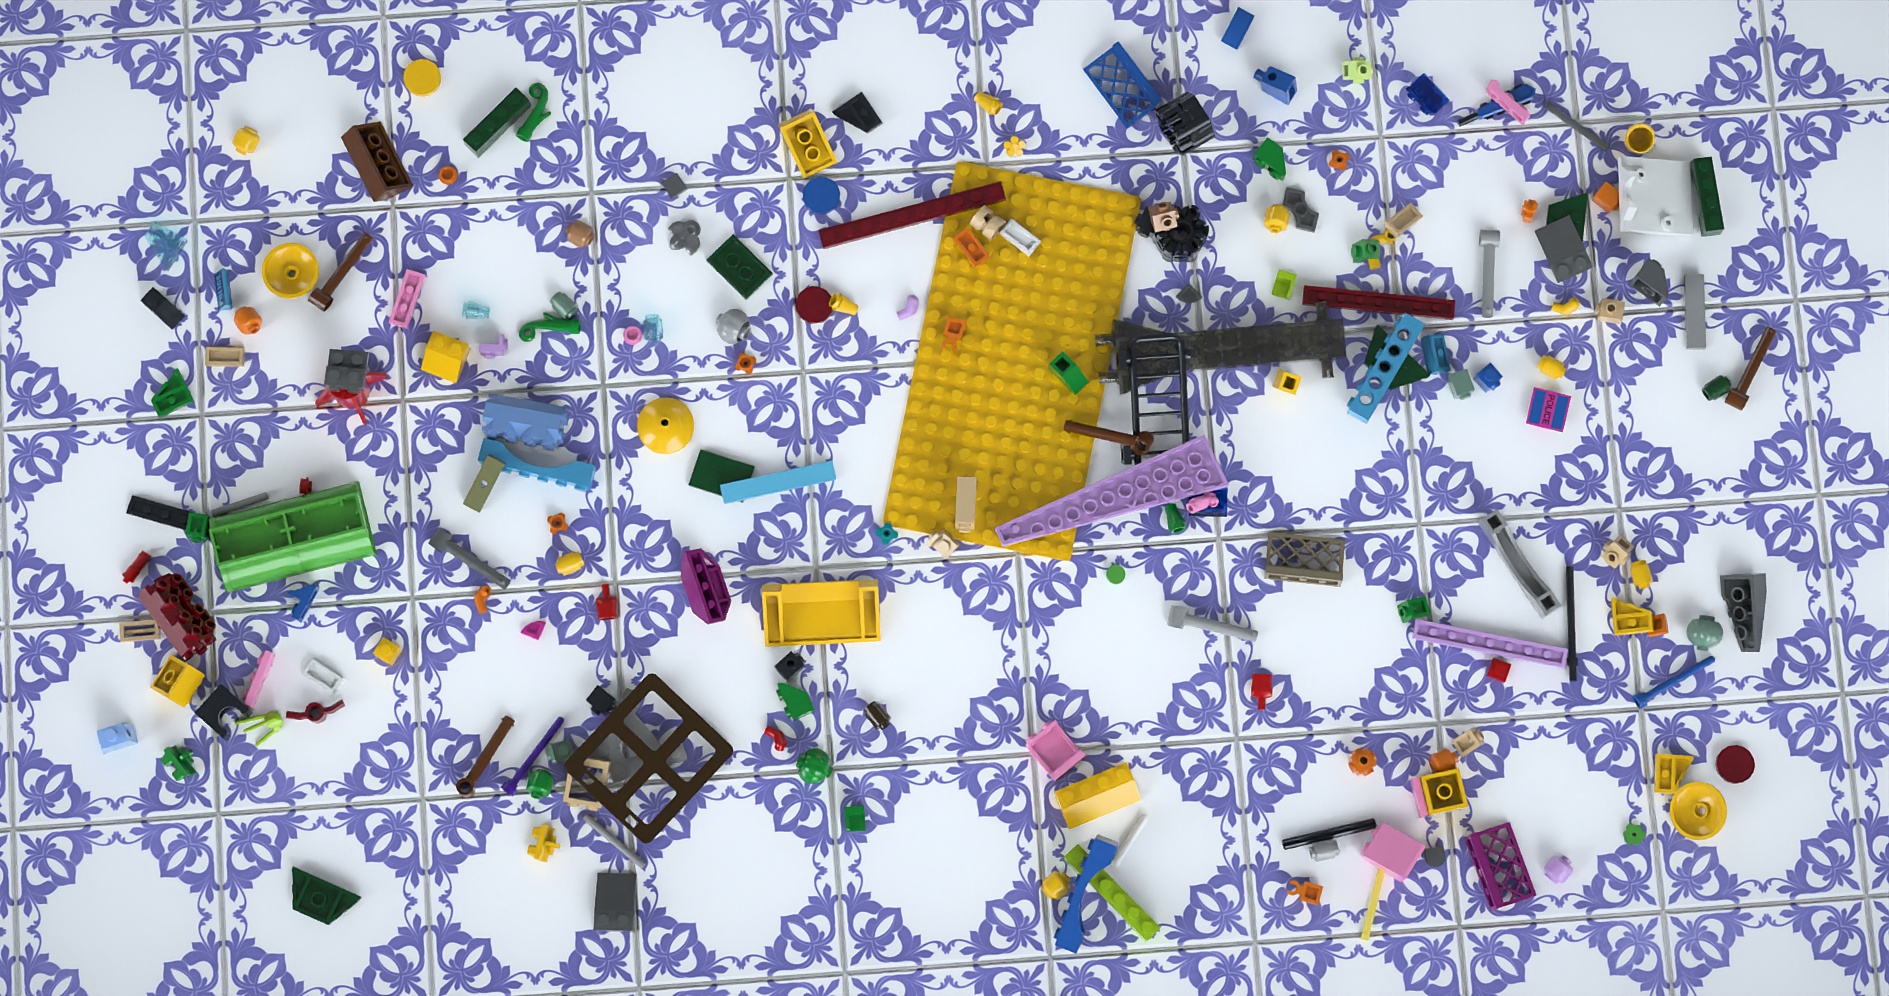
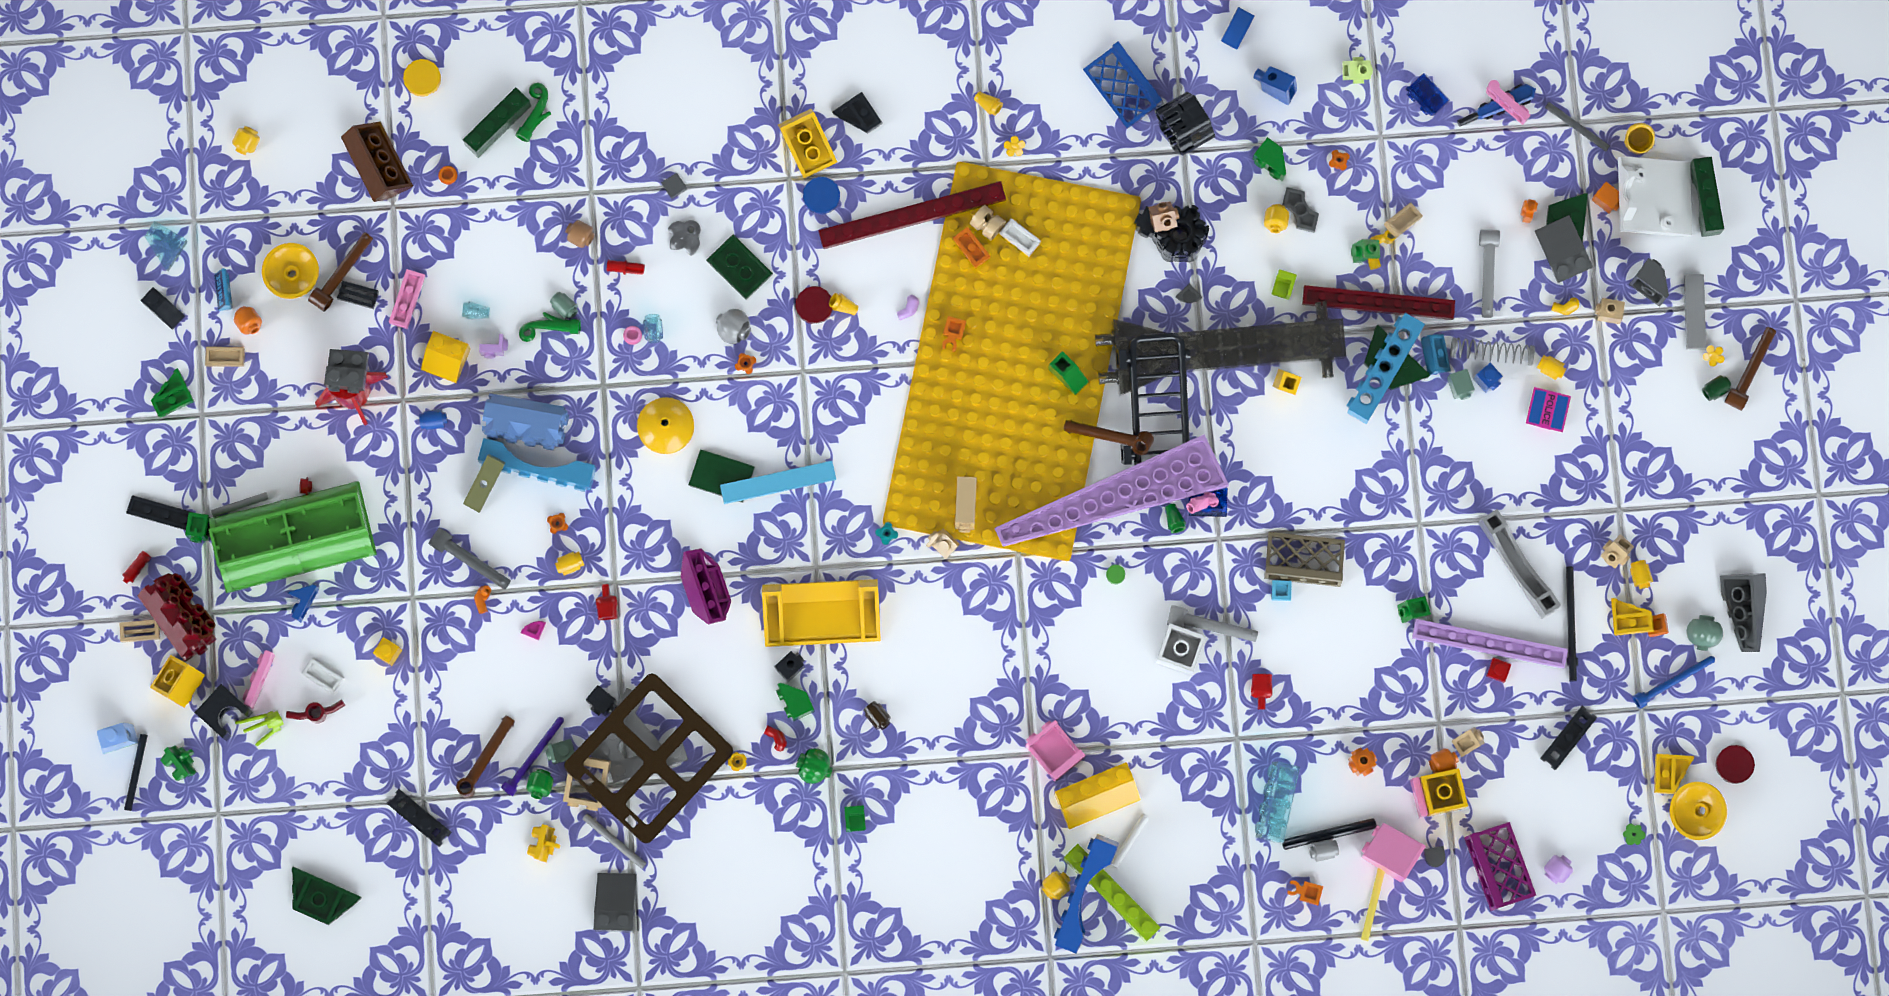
(135, 772): none -> black bar
(342, 290): none -> black tile
(419, 817): none -> black plate
(433, 419): none -> blue brick
(625, 267): none -> red axle
(742, 761): none -> yellow plate
(1180, 649): none -> white brick
(1277, 802): none -> clear light blue brick
(1281, 590): none -> medium azure tile
(1531, 351): none -> light grey piece
(1568, 737): none -> black plate
(1714, 355): none -> yellow plant

